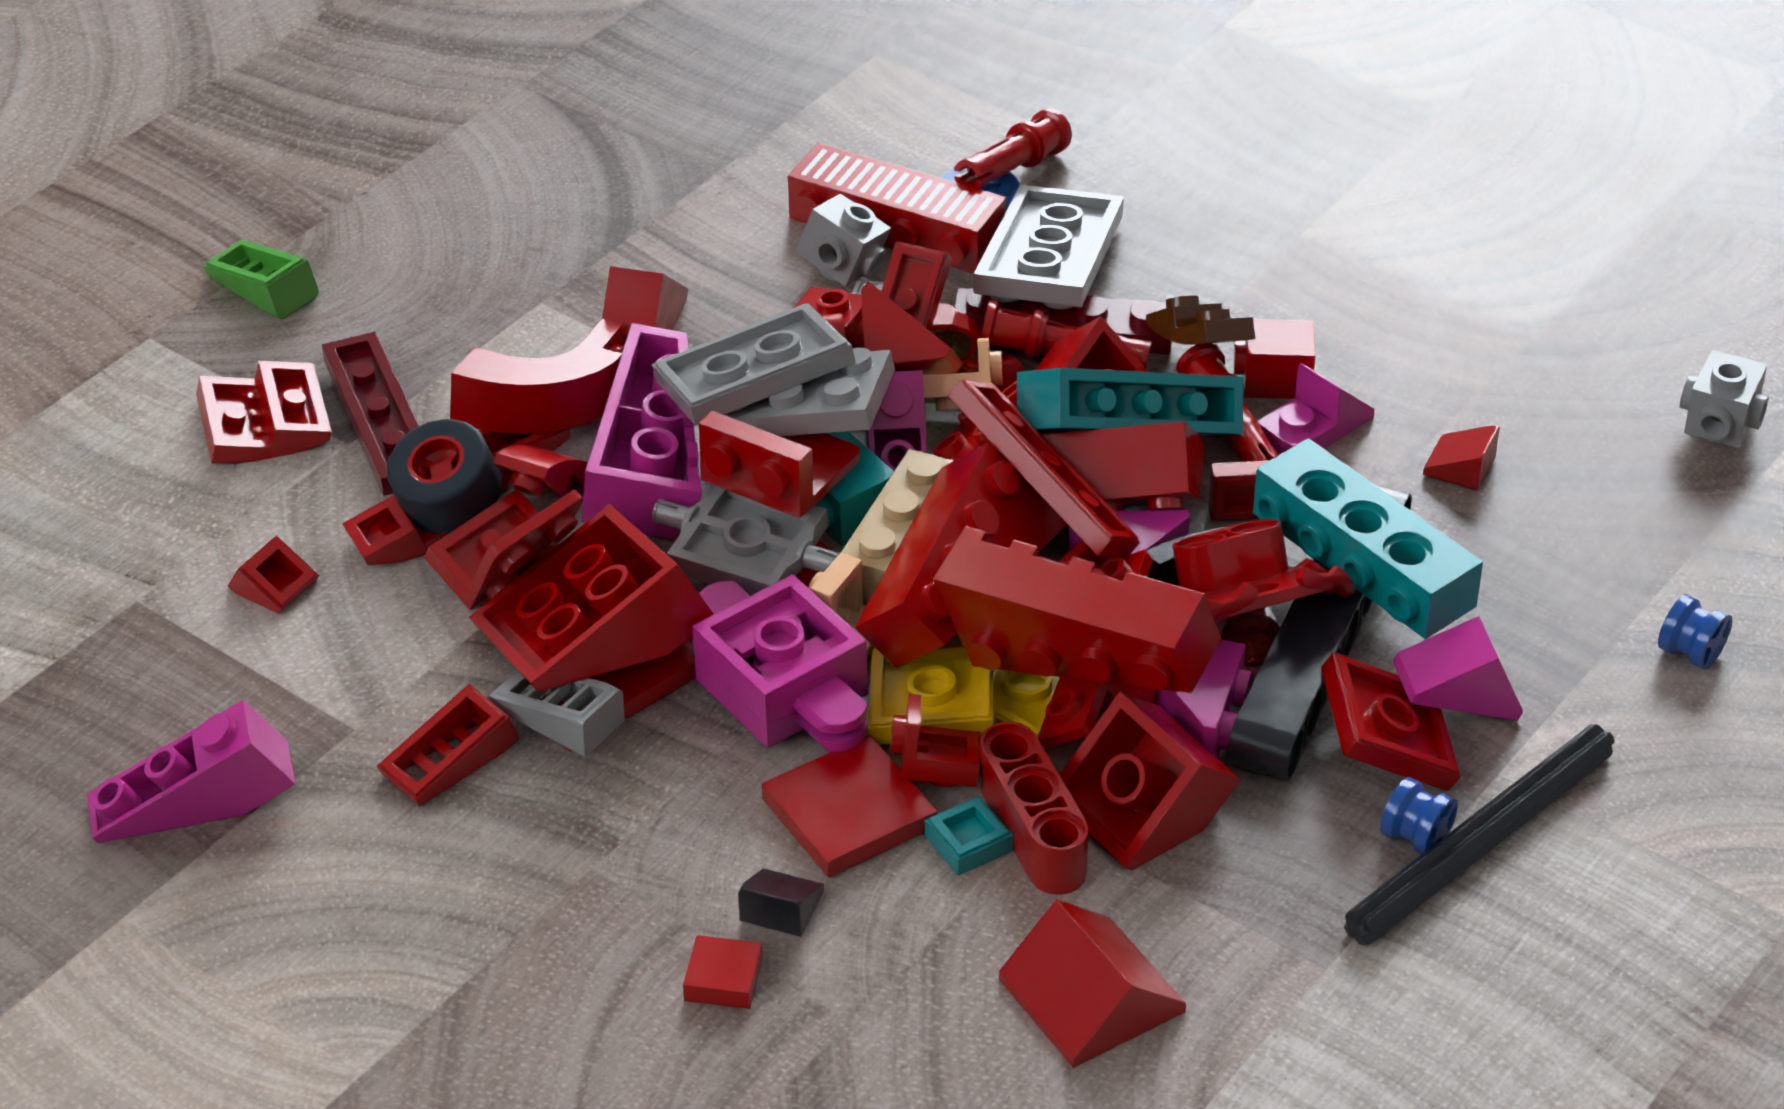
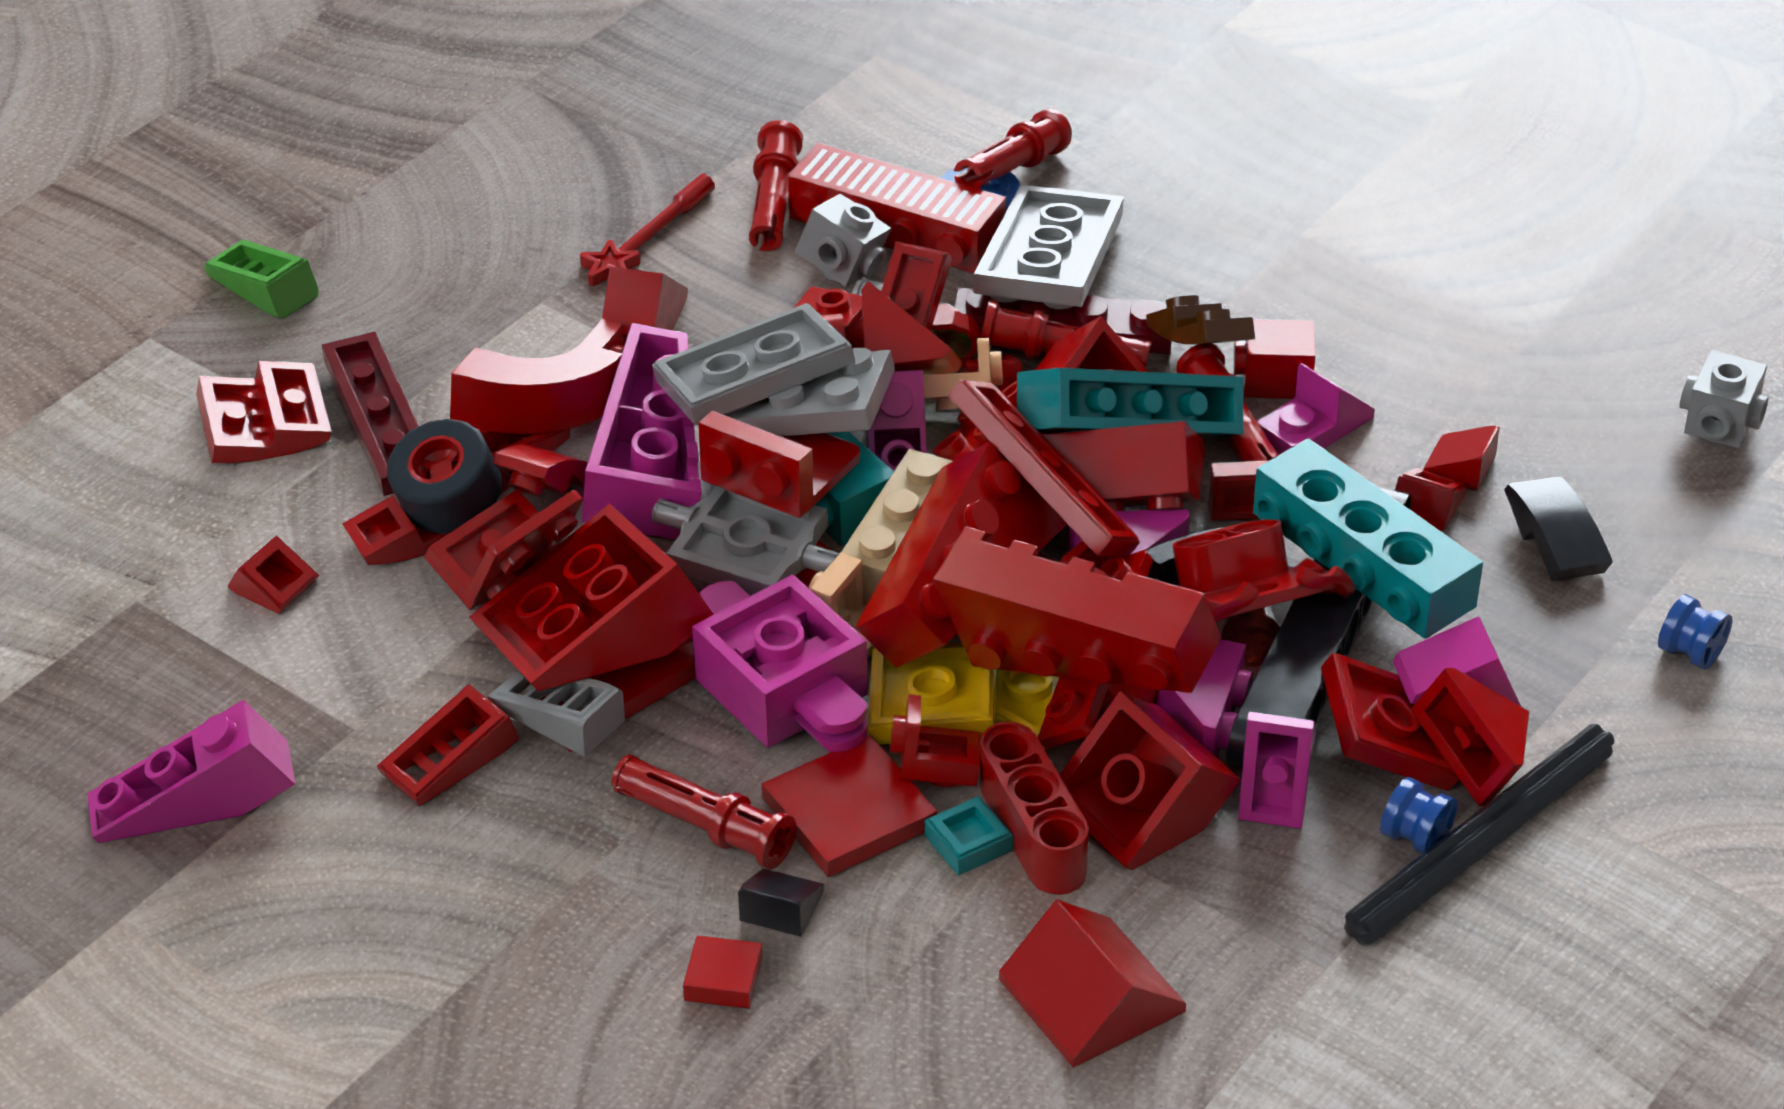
(627, 255): none -> red piece
(726, 818): none -> red pin
(778, 146): none -> red pin
(1276, 769): none -> dark pink slope
(1433, 495): none -> red slope
(1474, 731): none -> red slope
(1561, 526): none -> black slope

